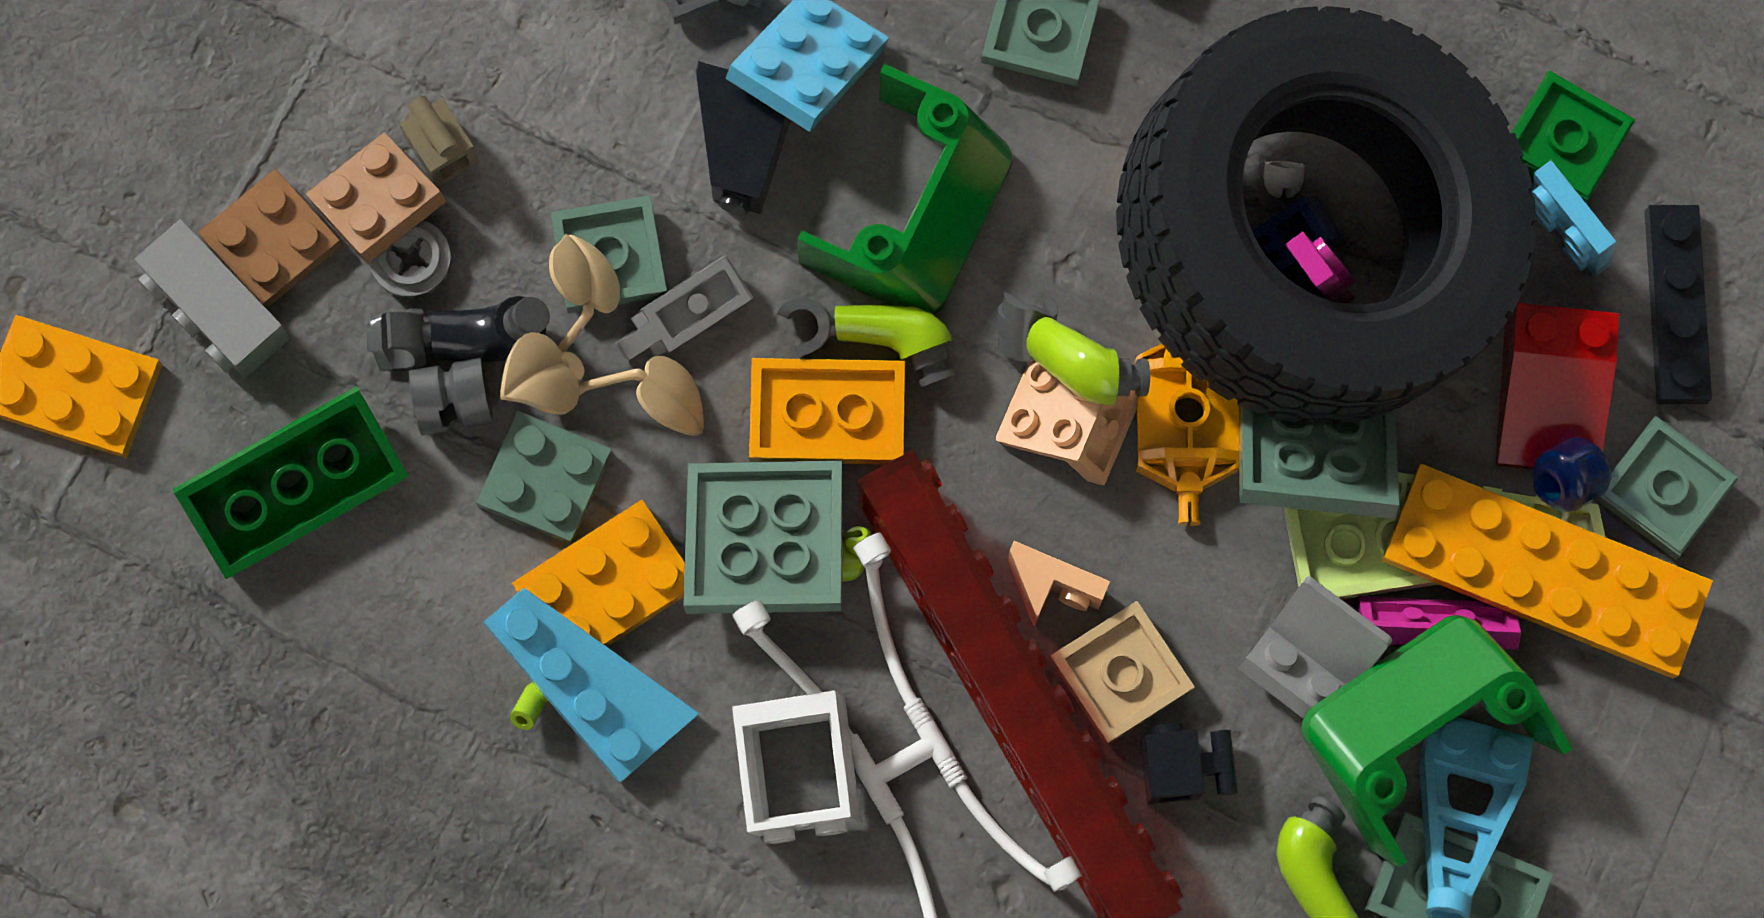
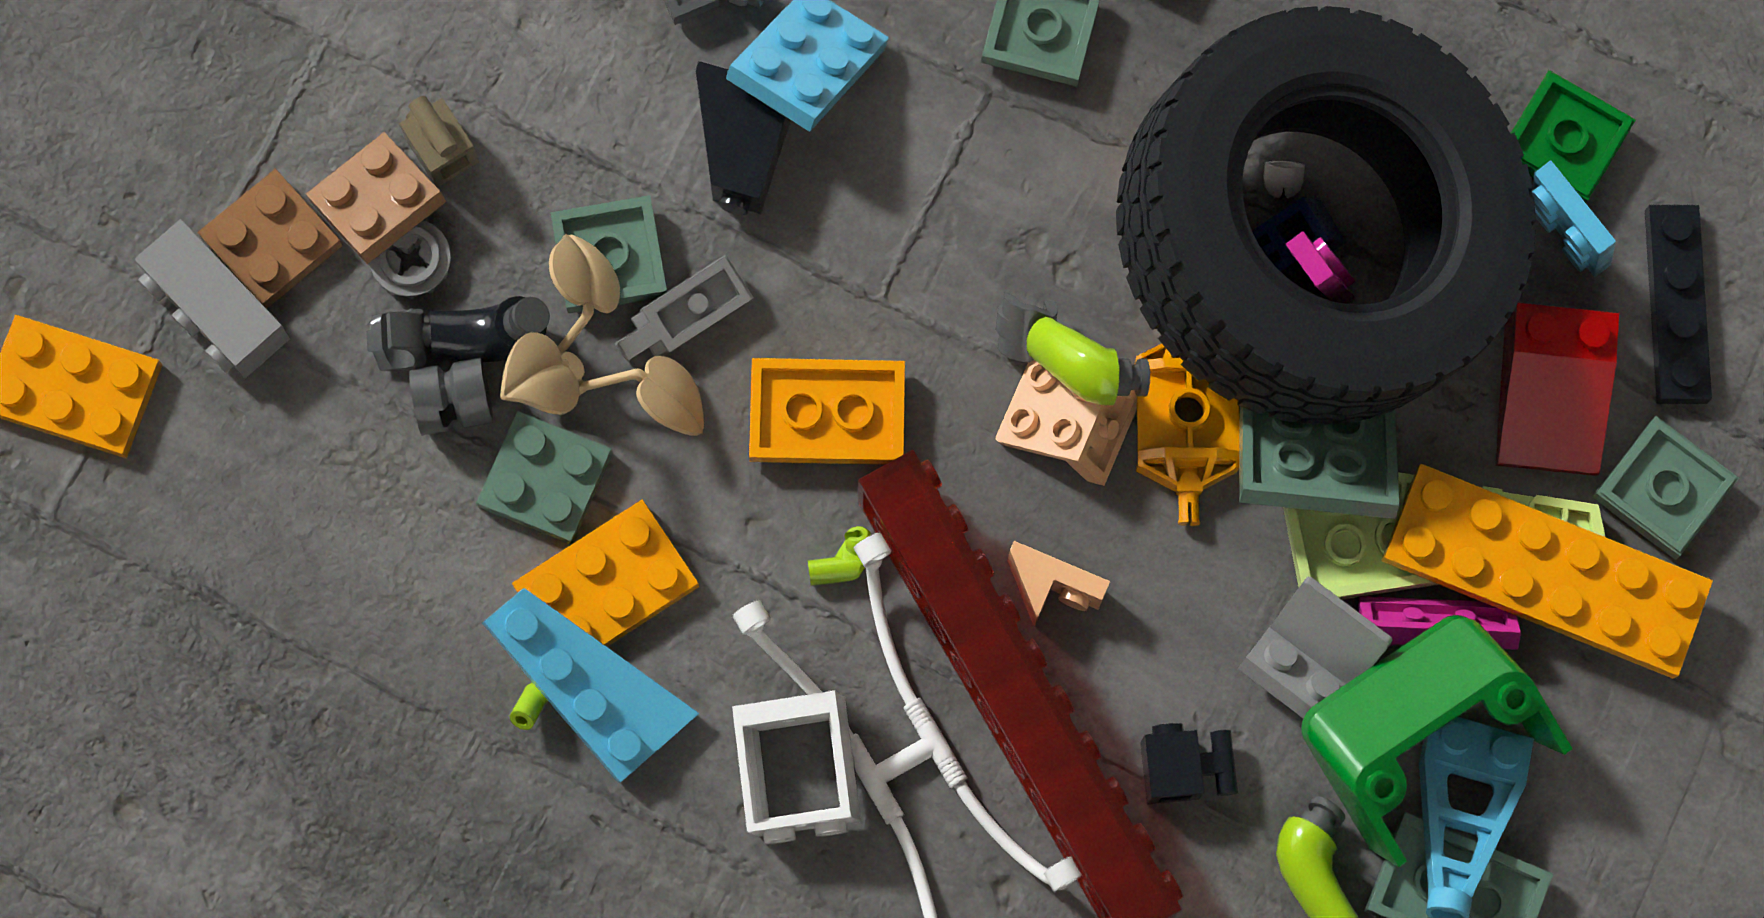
(290, 482): green brick -> none
(764, 536): sand green plate -> none
(902, 328): lime piece -> none
(929, 255): green windscreen -> none
(1121, 673): tan plate -> none
(1571, 474): clear blue head -> none

